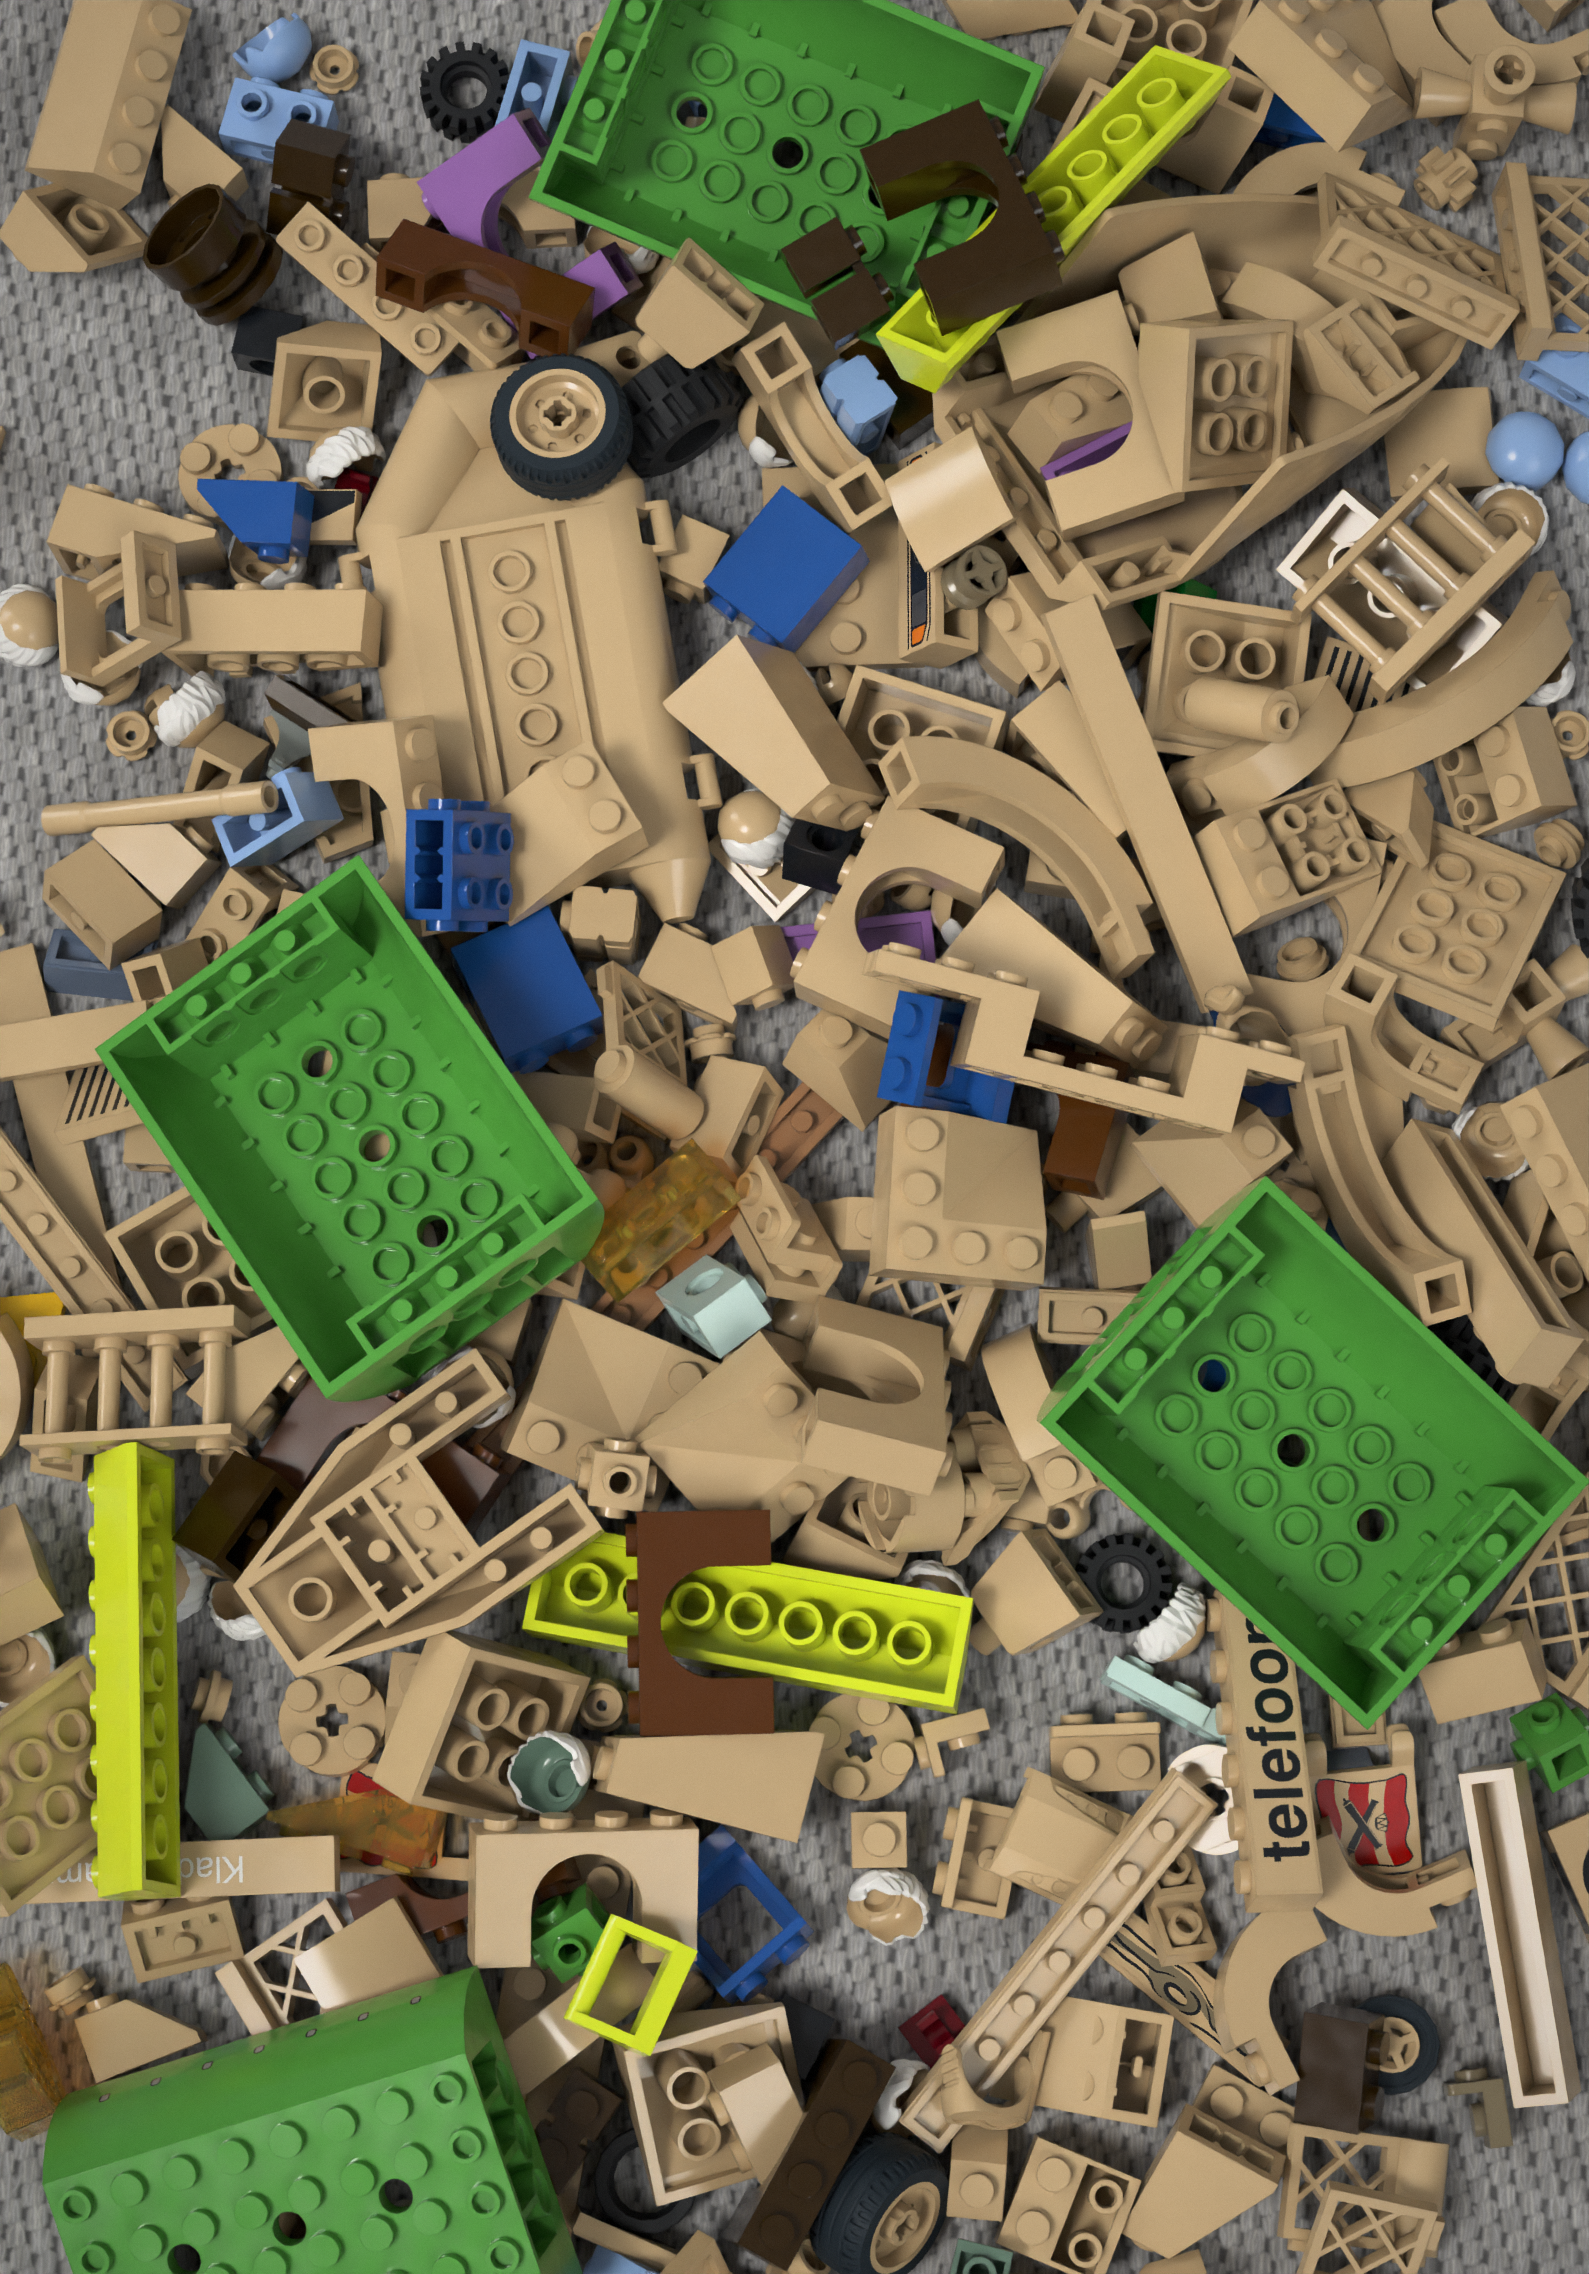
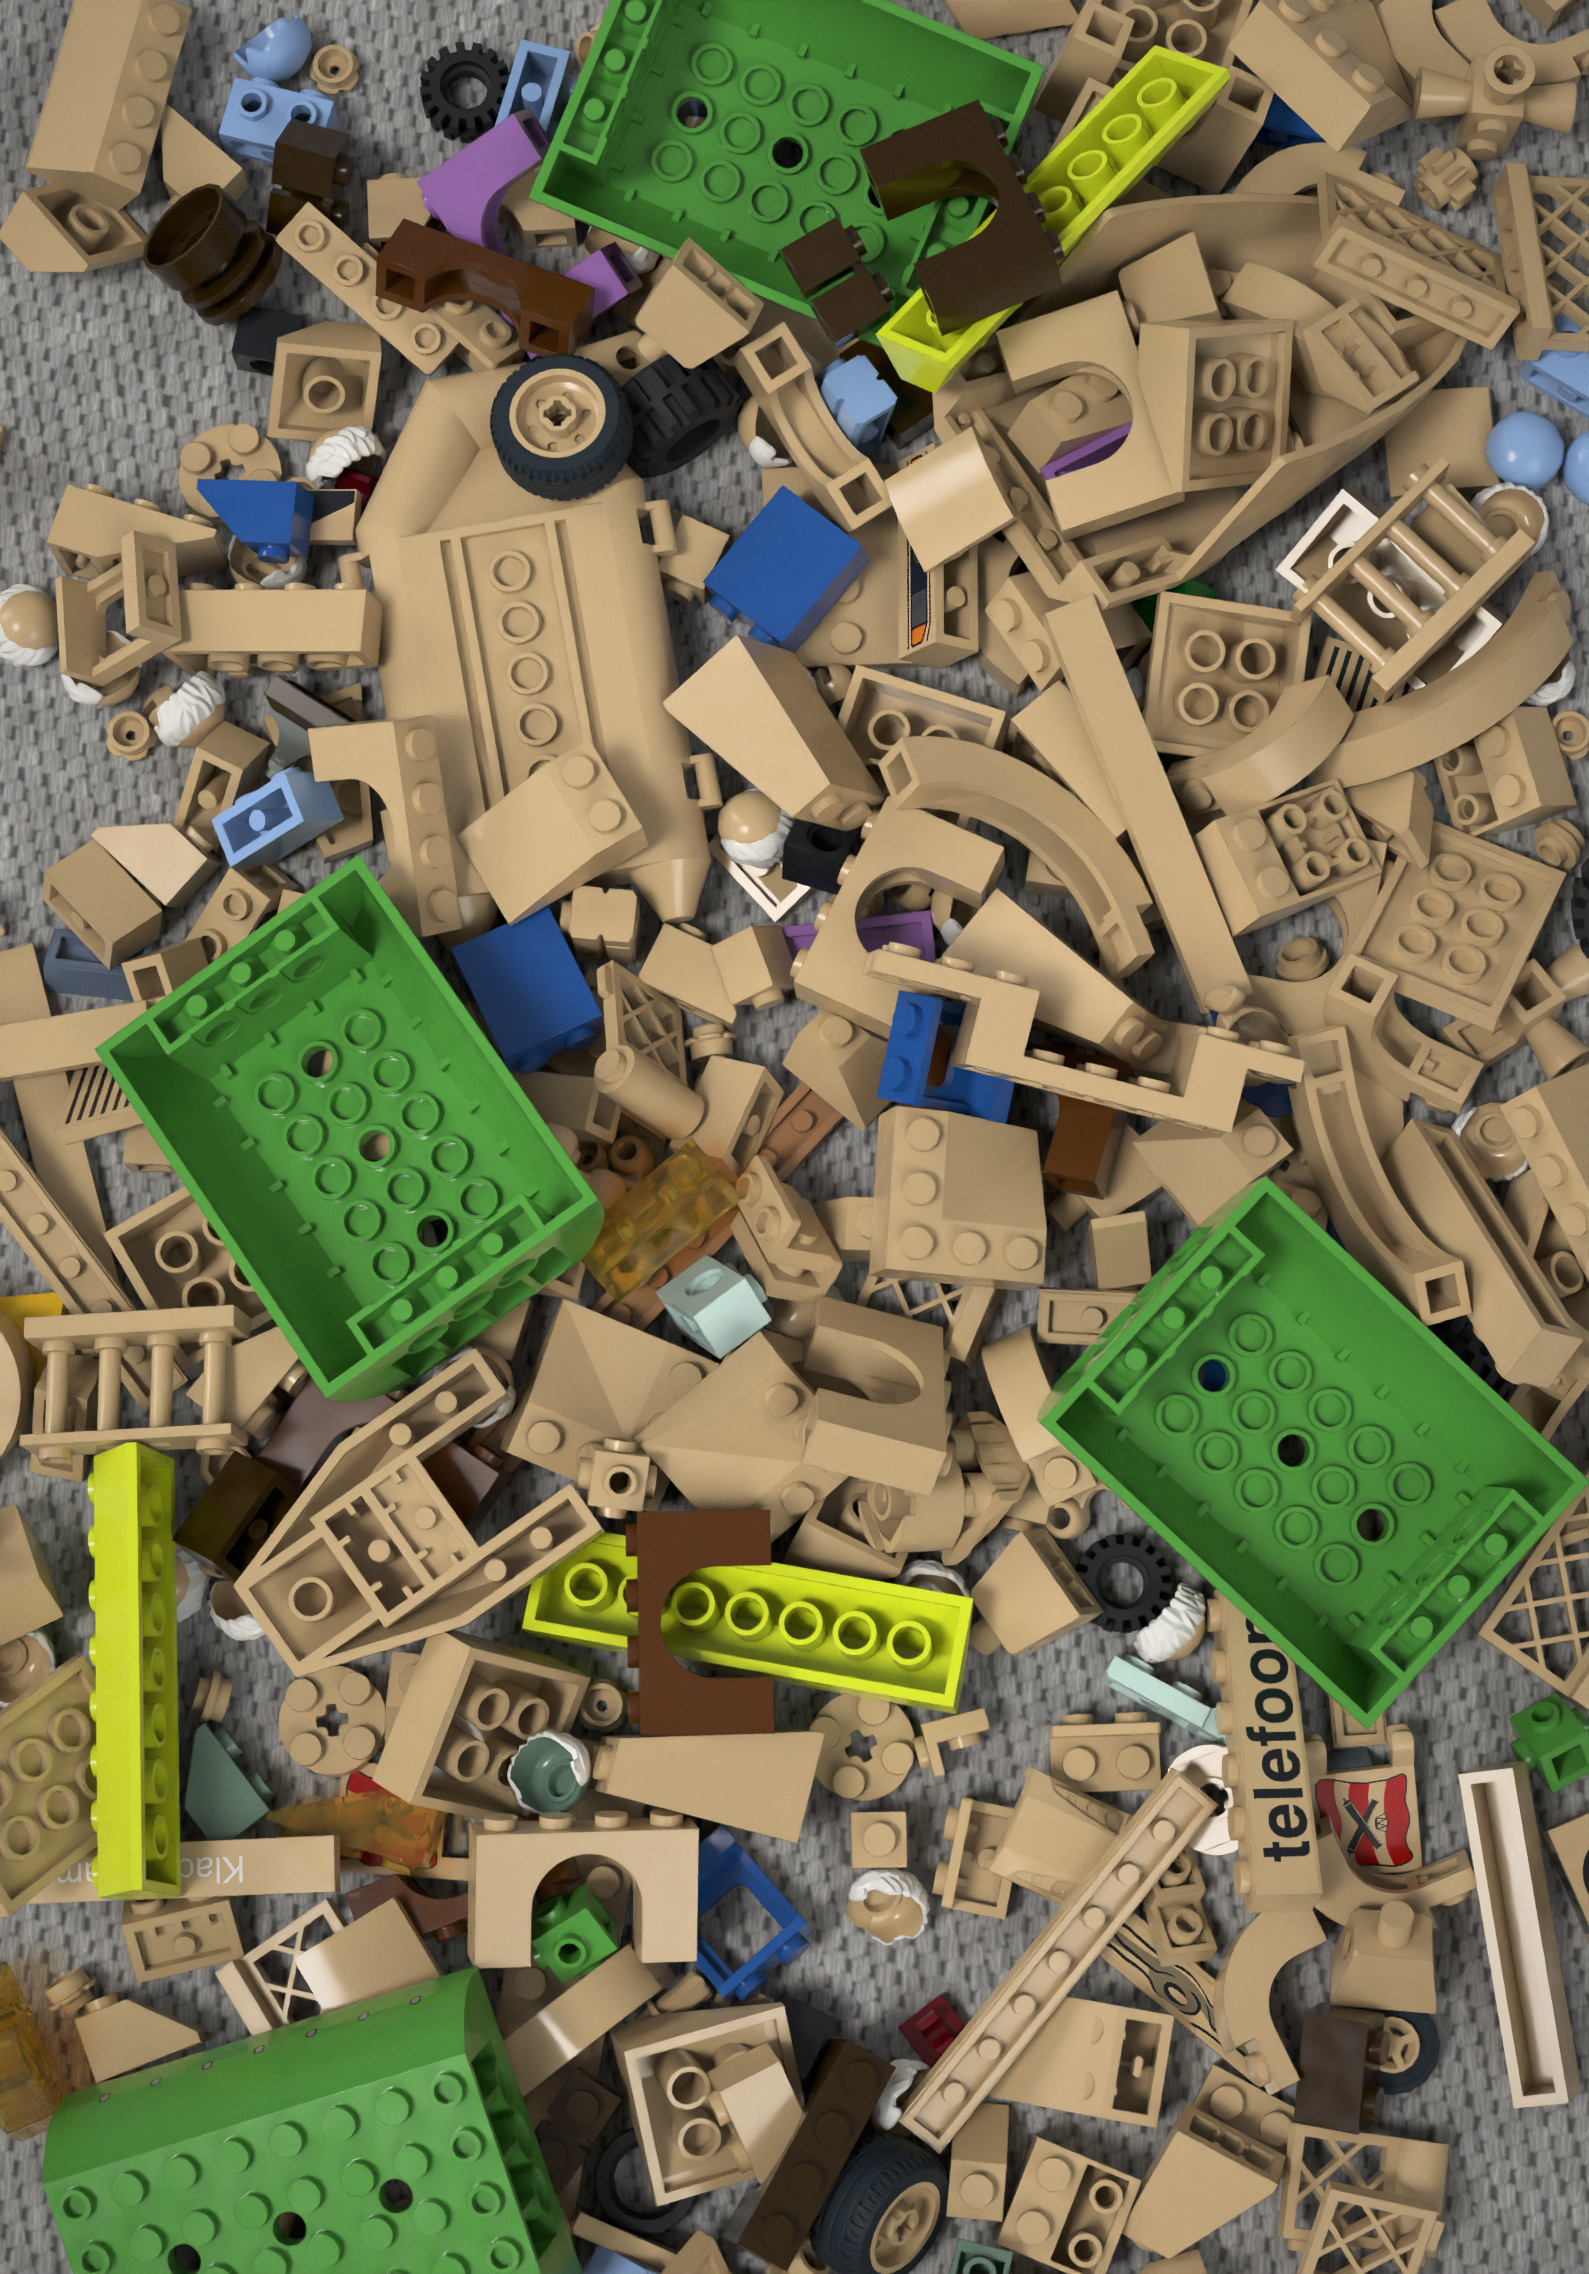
(231, 800): tan piece -> none
(458, 865): blue brick -> none
(659, 1997): neon yellow tile -> none
(964, 2106): tan helmet -> none
(978, 564): dark tan wheel -> none
(1241, 709): tan brick -> none
(1385, 1961): none -> tan torso
(1484, 1671): tan brick -> none
(1490, 2114): dark tan bracket -> none

